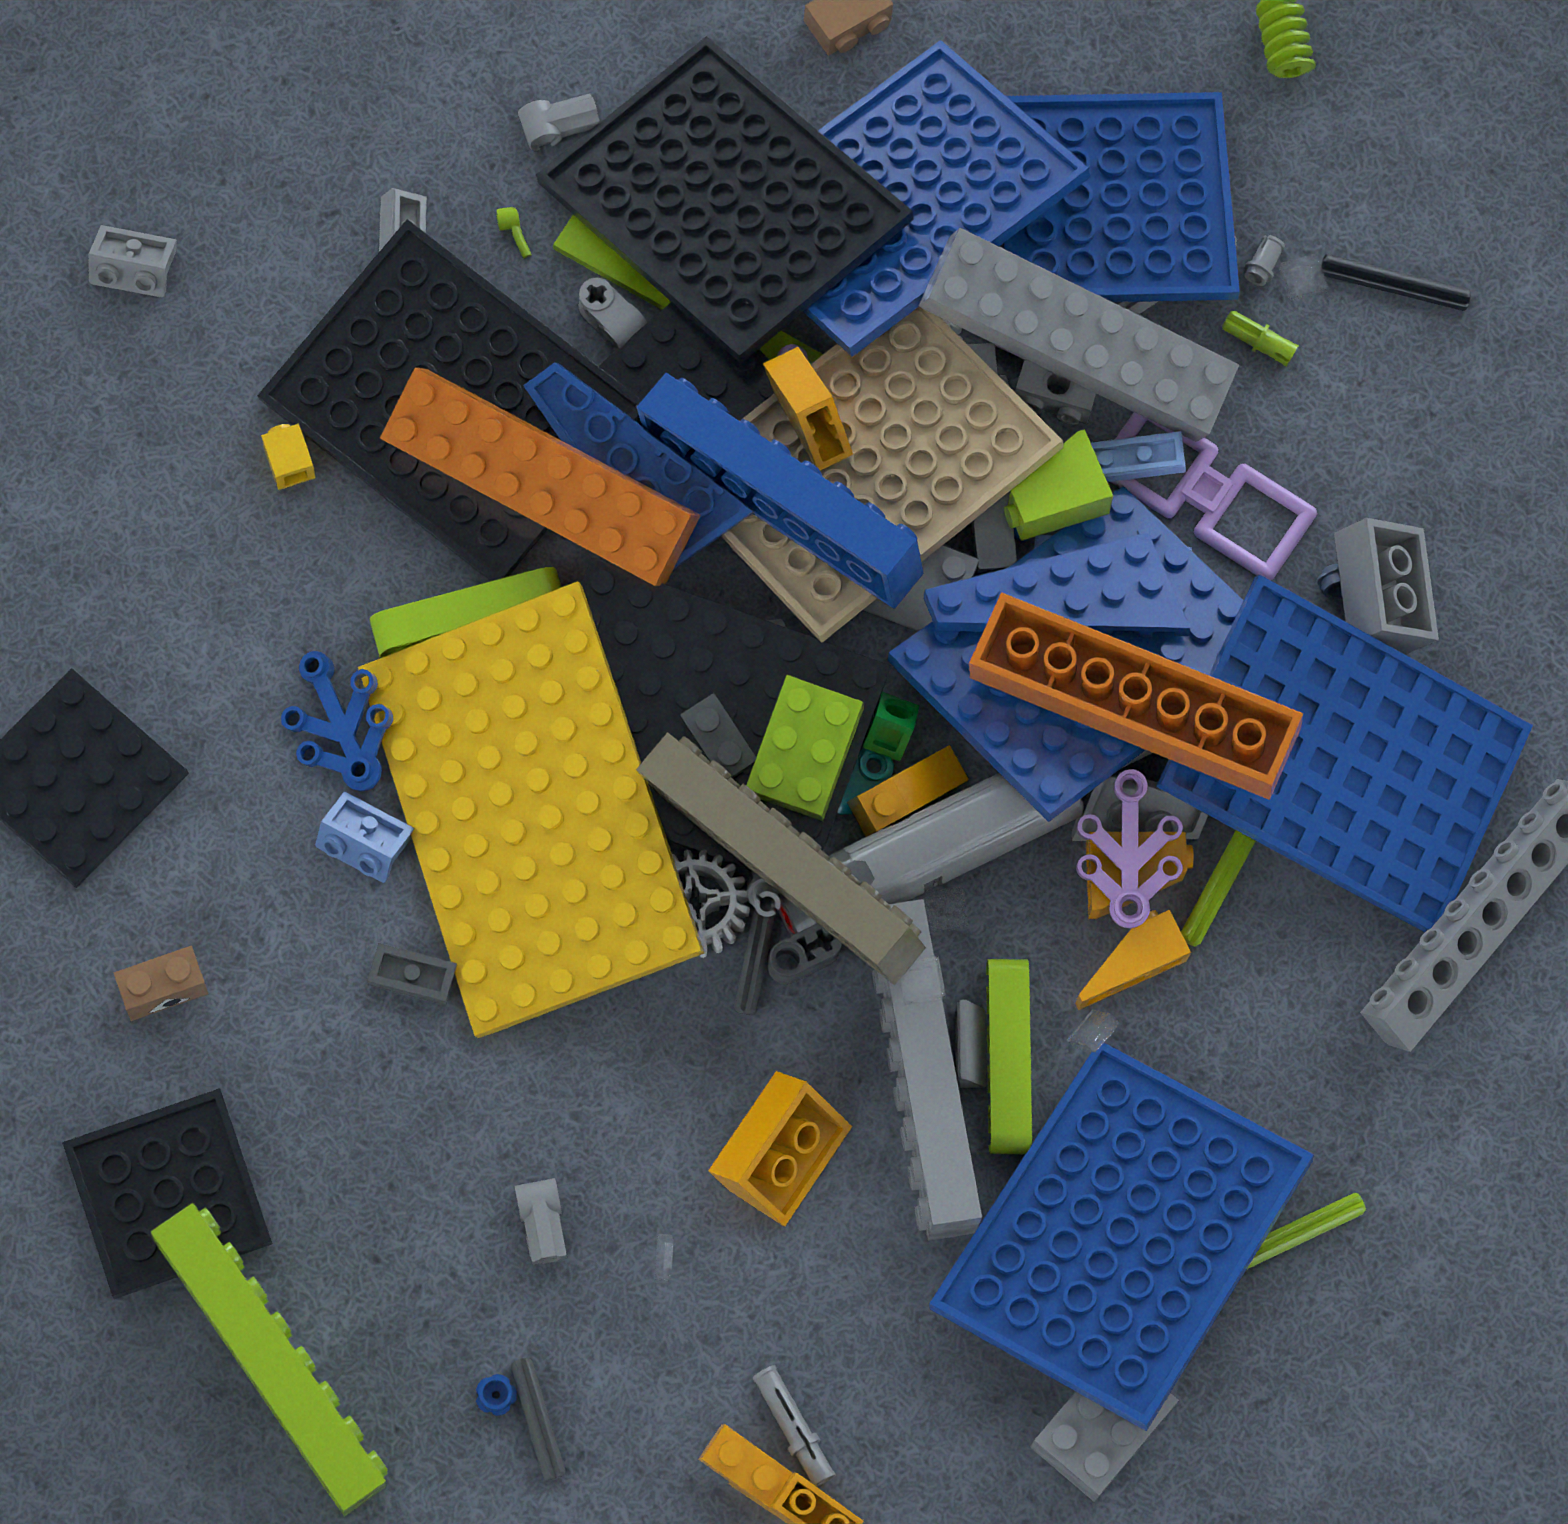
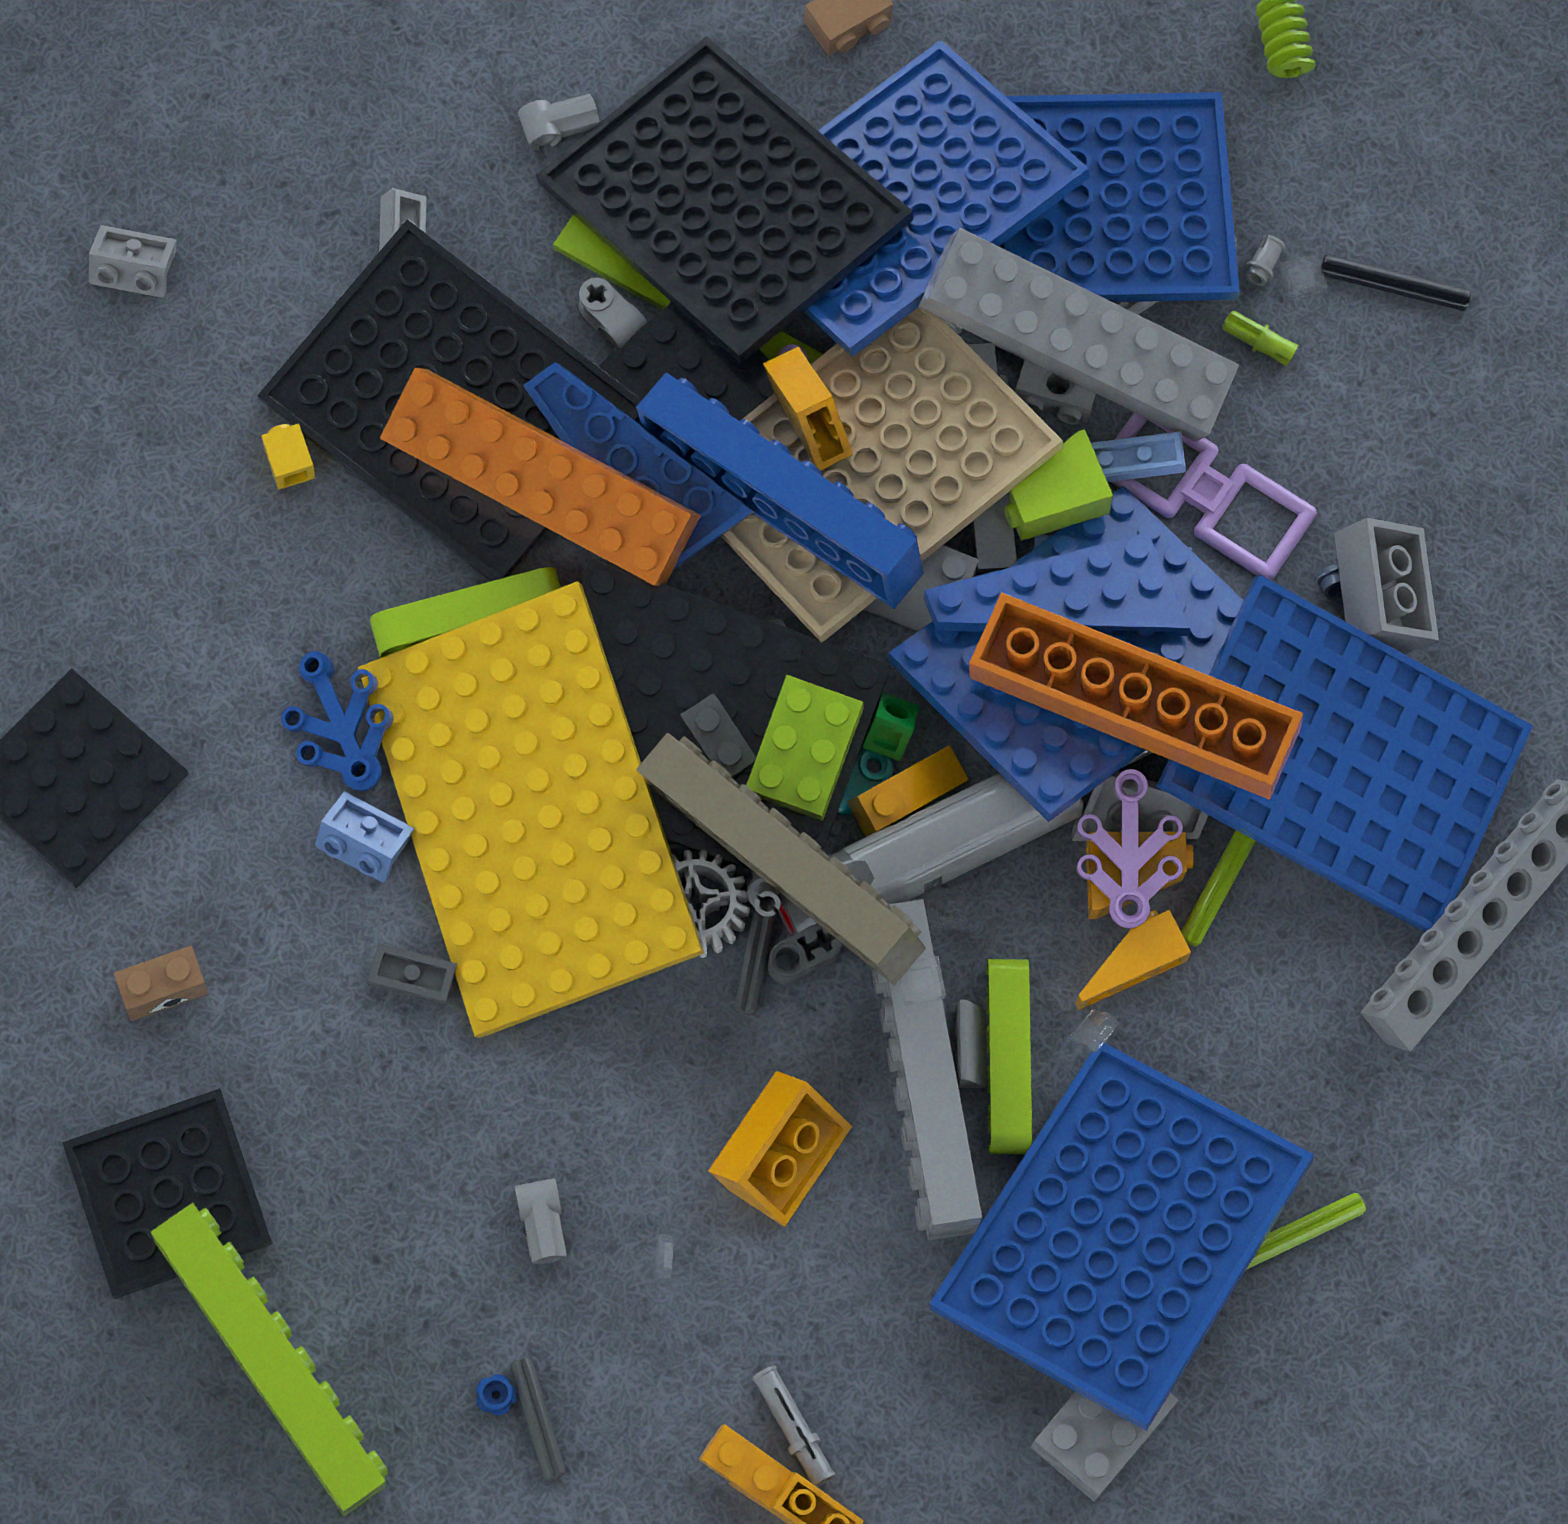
(509, 219): lime hand -> none

